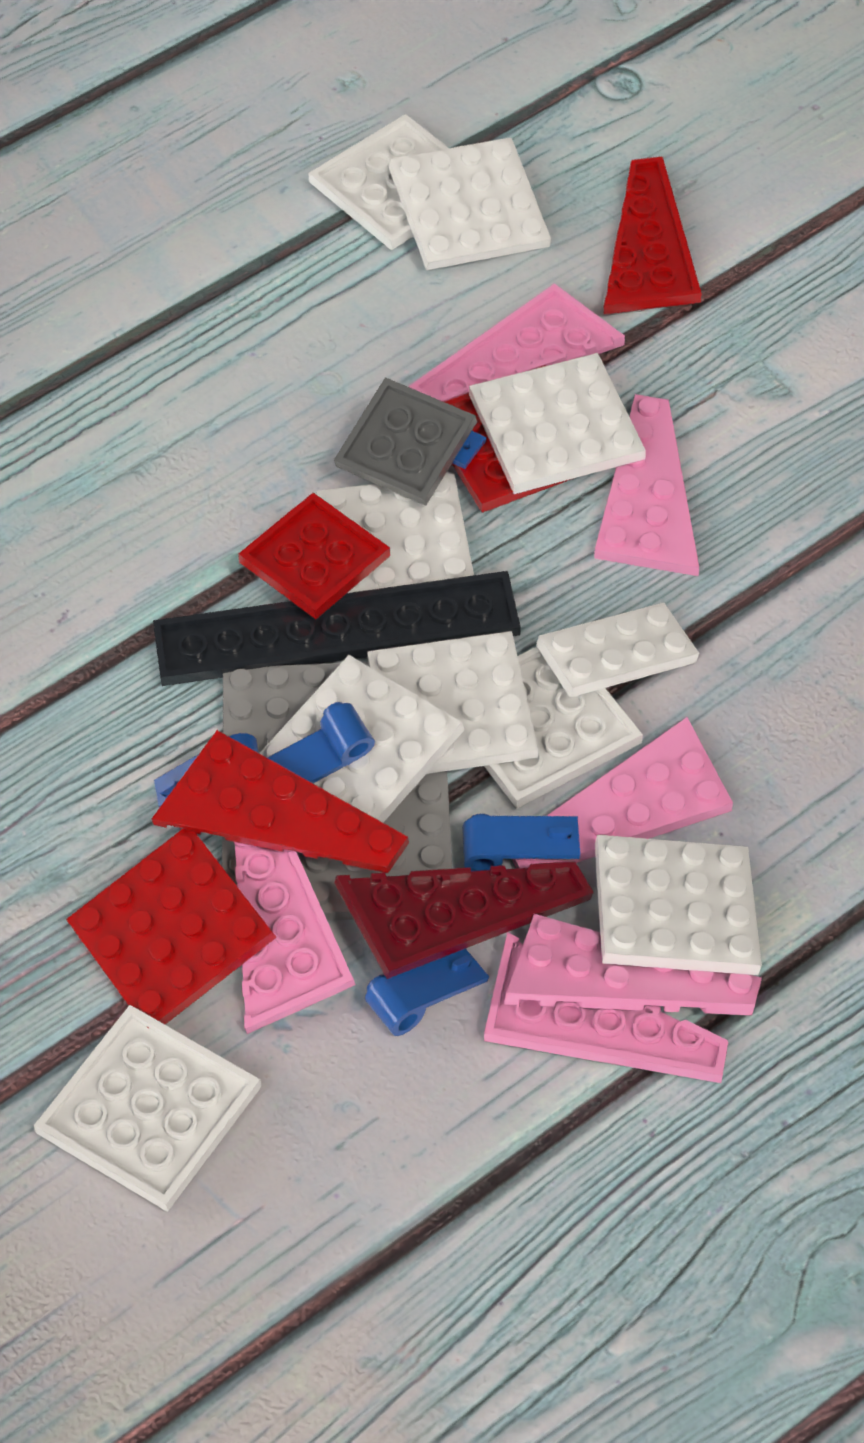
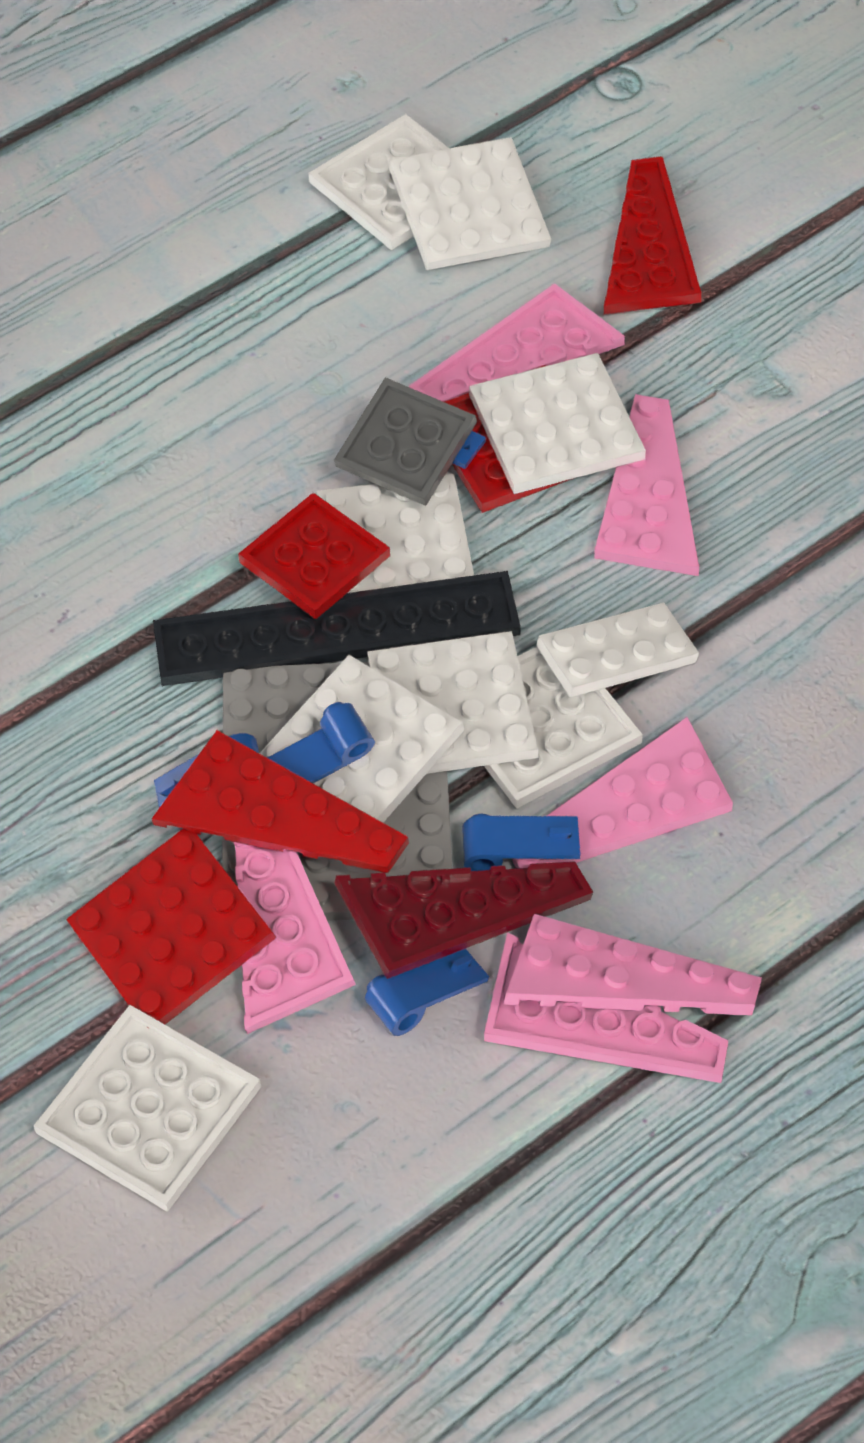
(676, 905): white plate -> none

